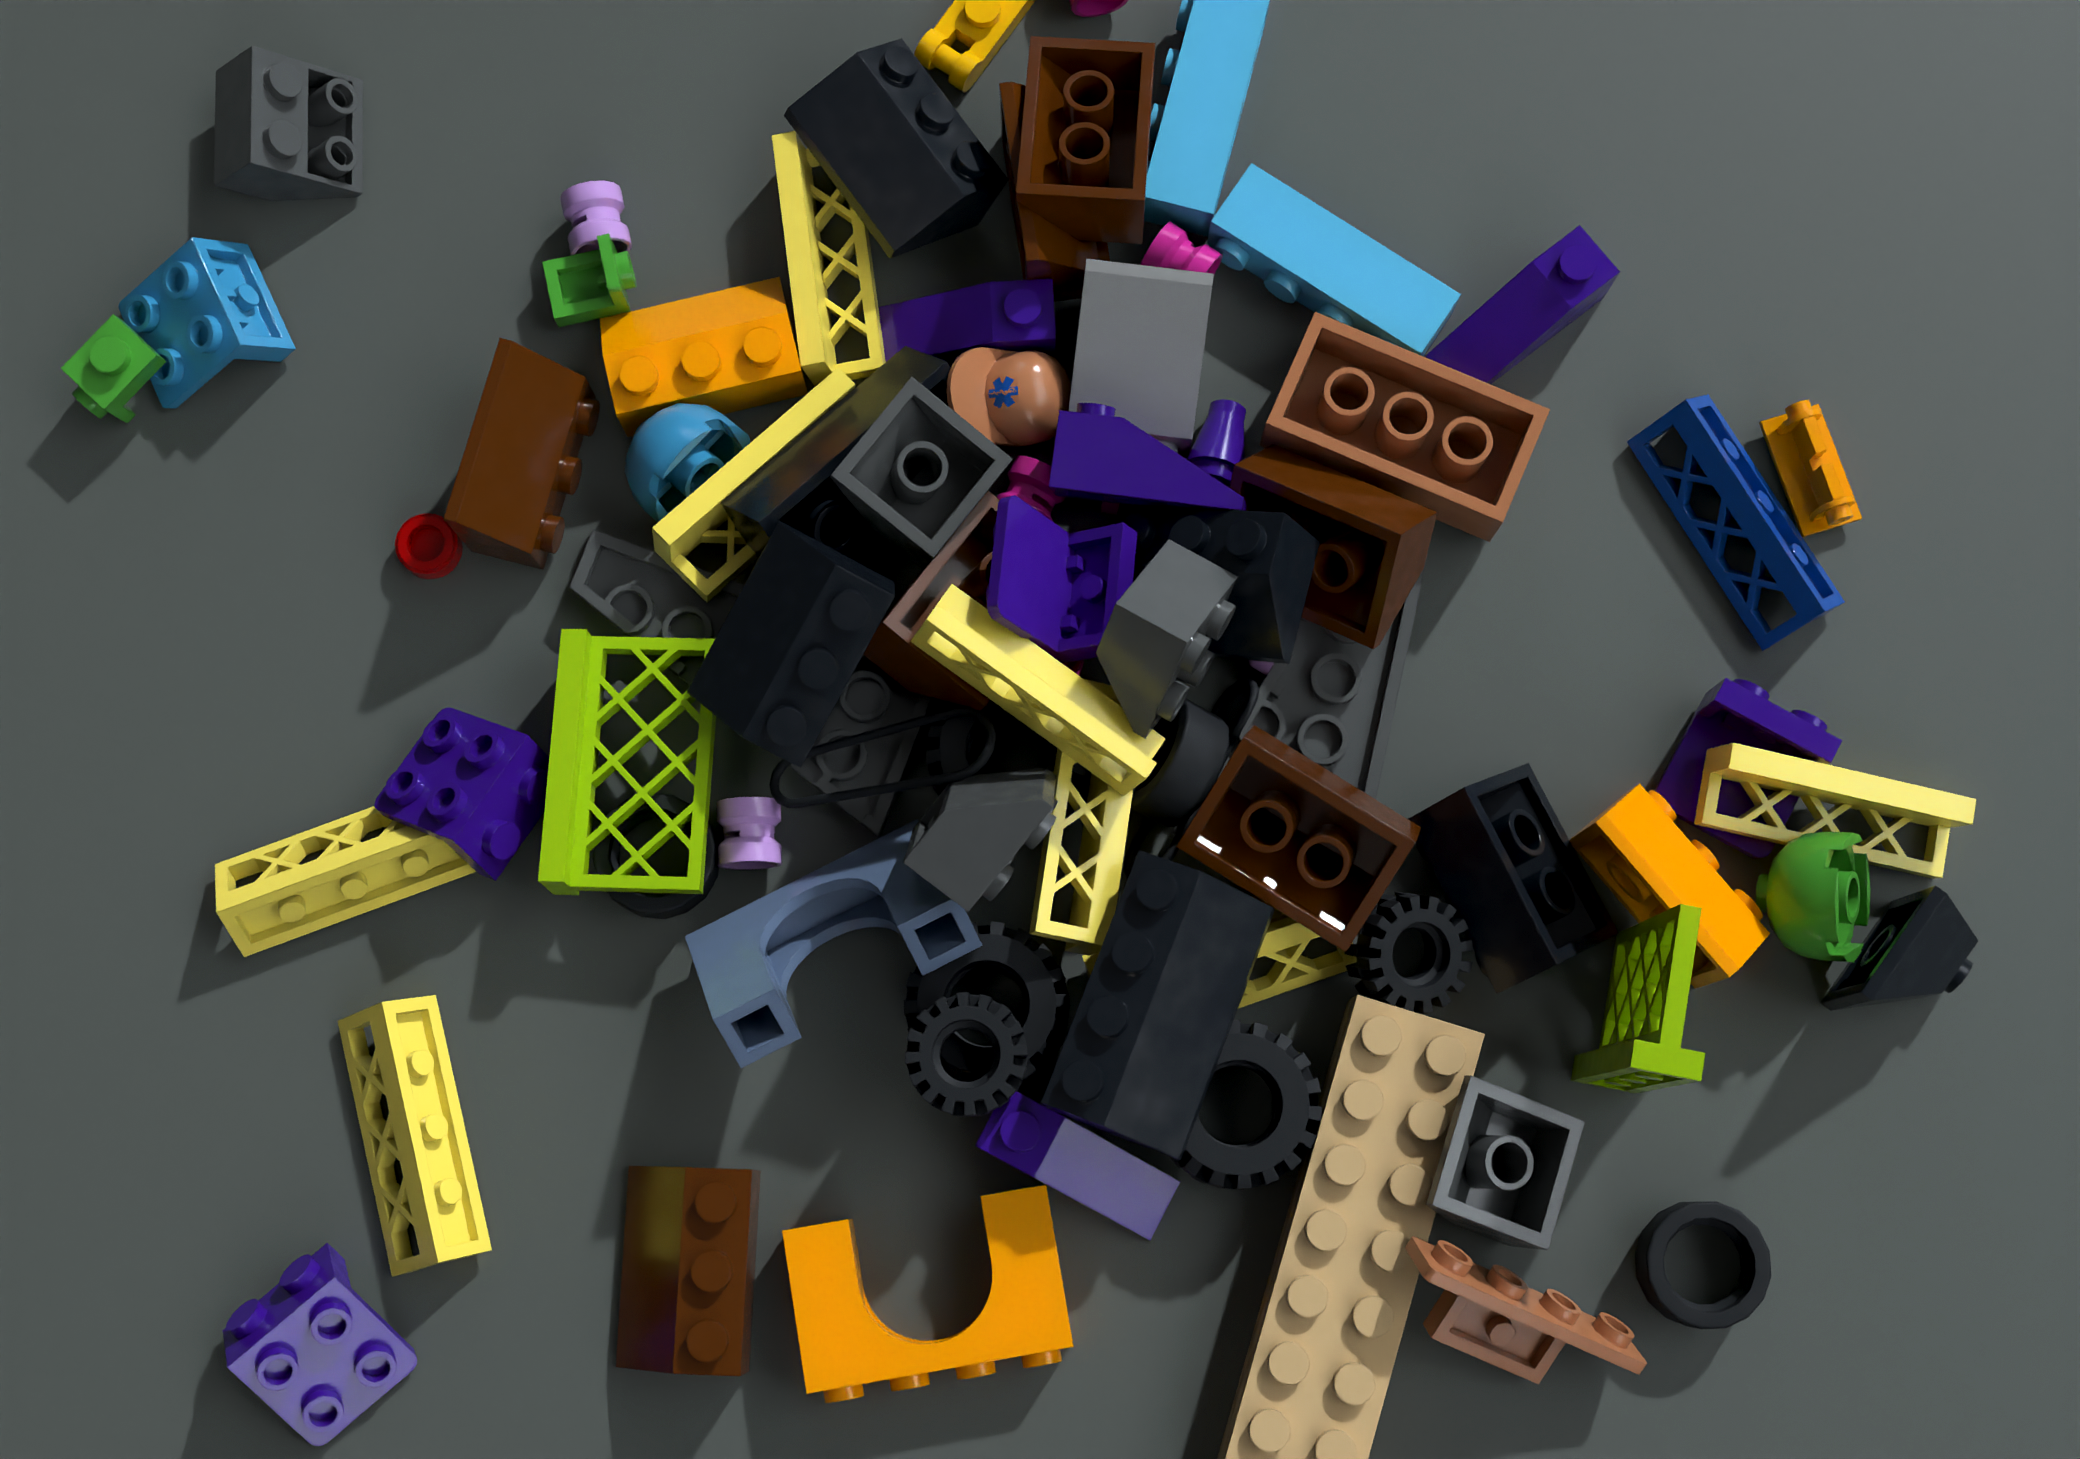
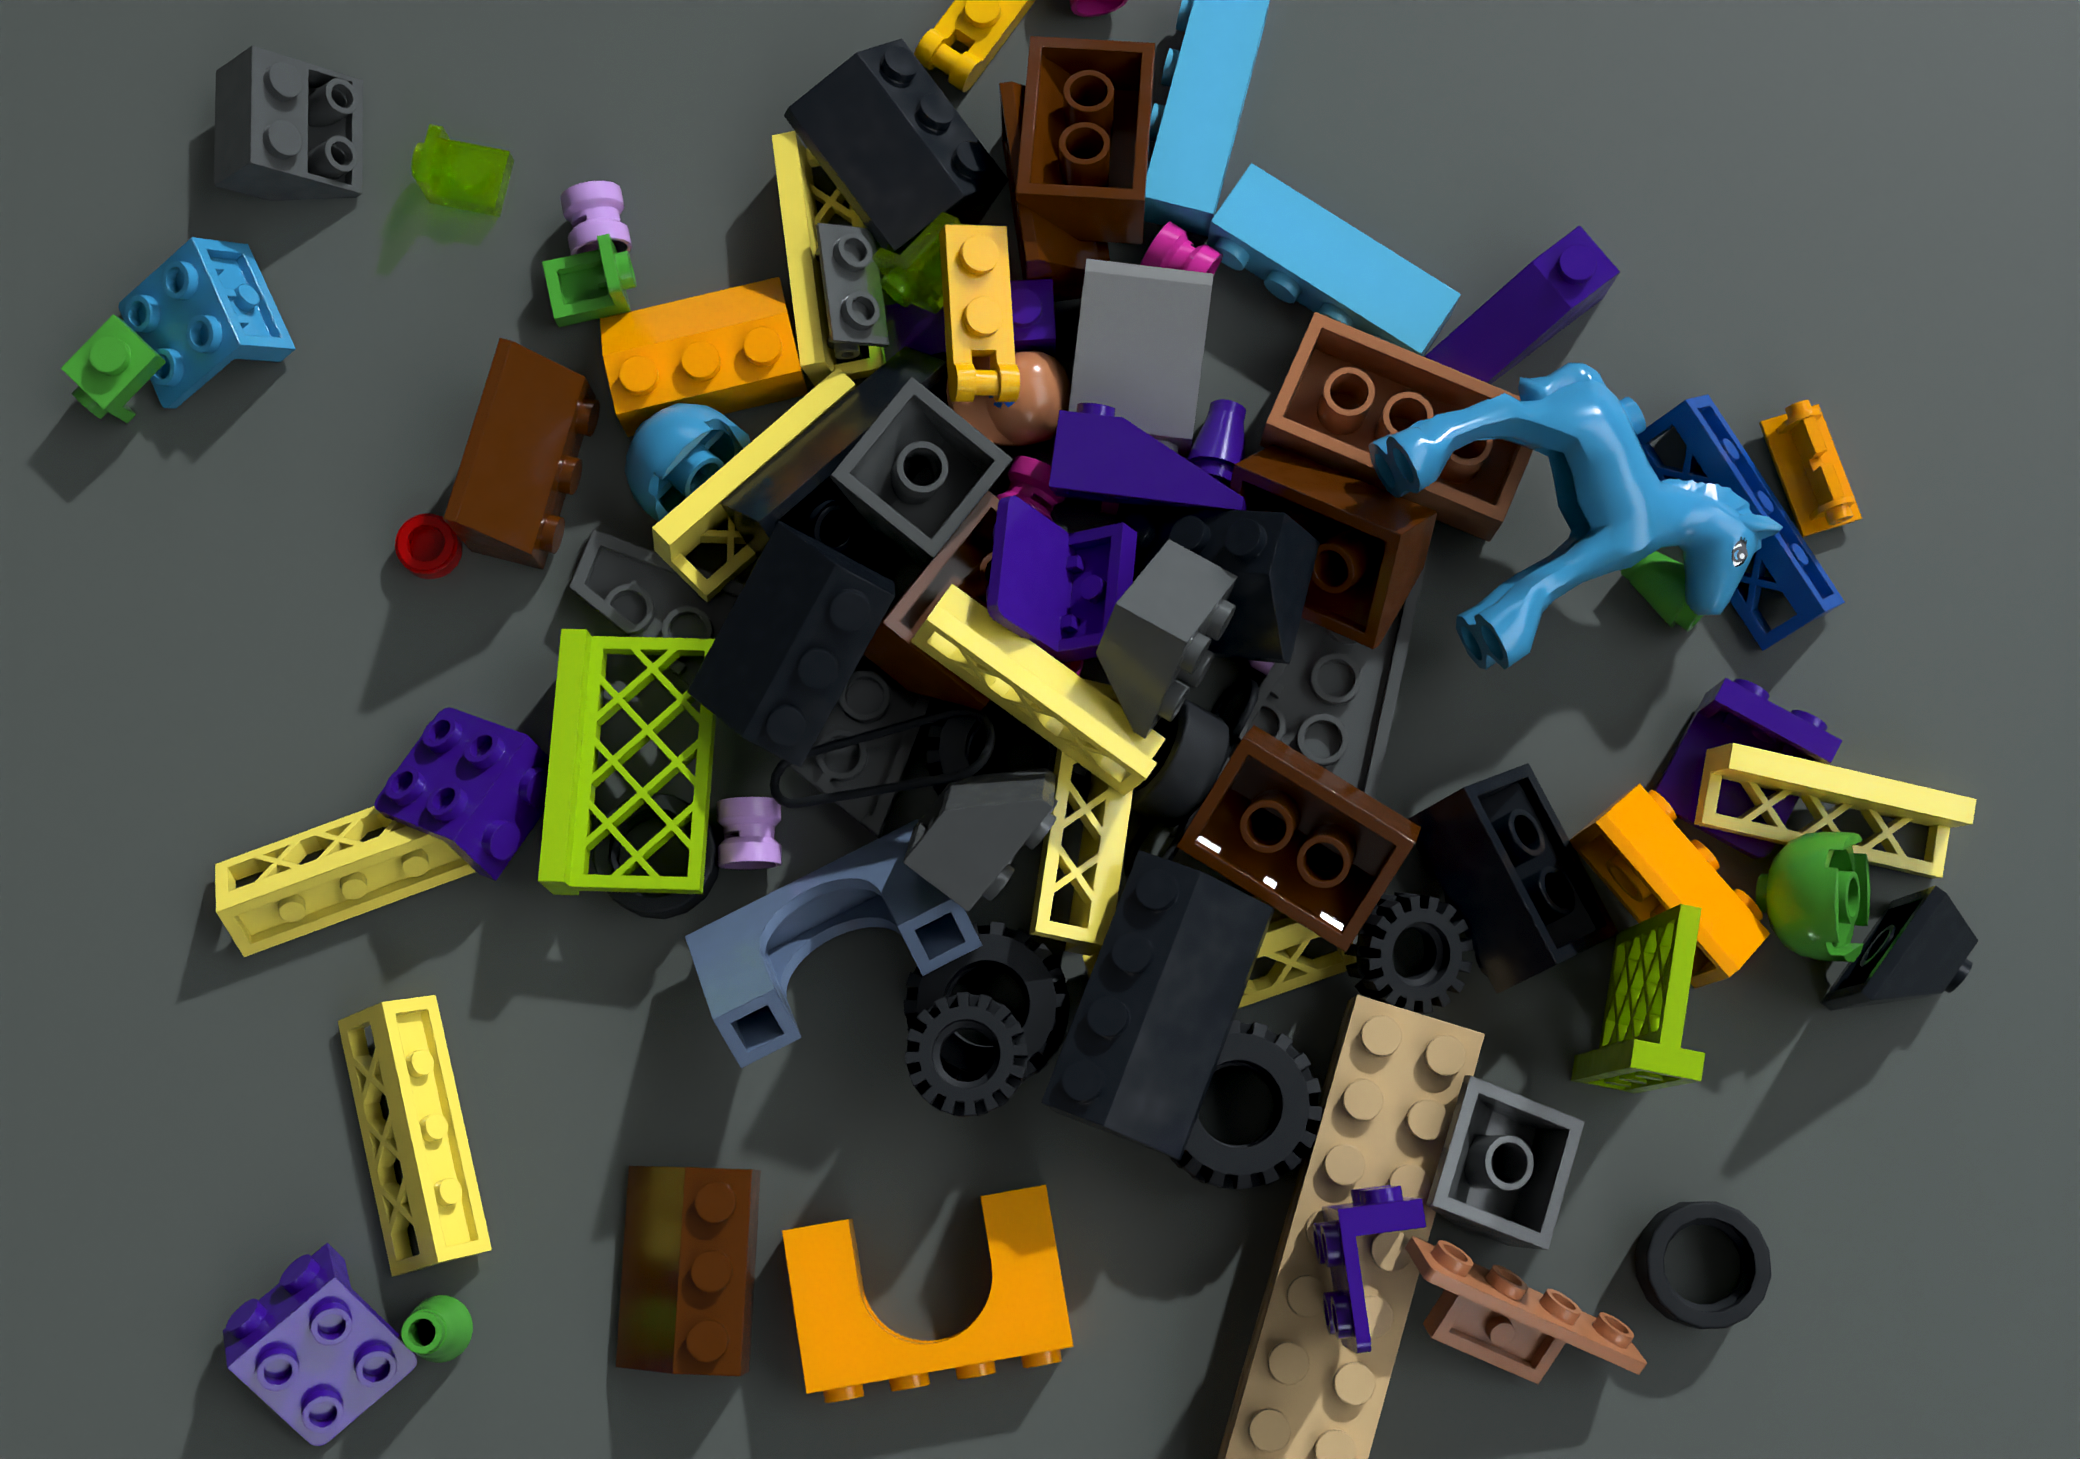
(451, 1324): none -> bright green cone
(461, 173): none -> clear neon green bracket
(851, 289): none -> dark grey hinge
(916, 273): none -> clear neon green bracket
(978, 312): none -> yellow plate
(1078, 1164): slope -> none
(1371, 1212): none -> dark purple bracket
(1603, 491): none -> dark azure animal
(1662, 585): none -> bright green cone

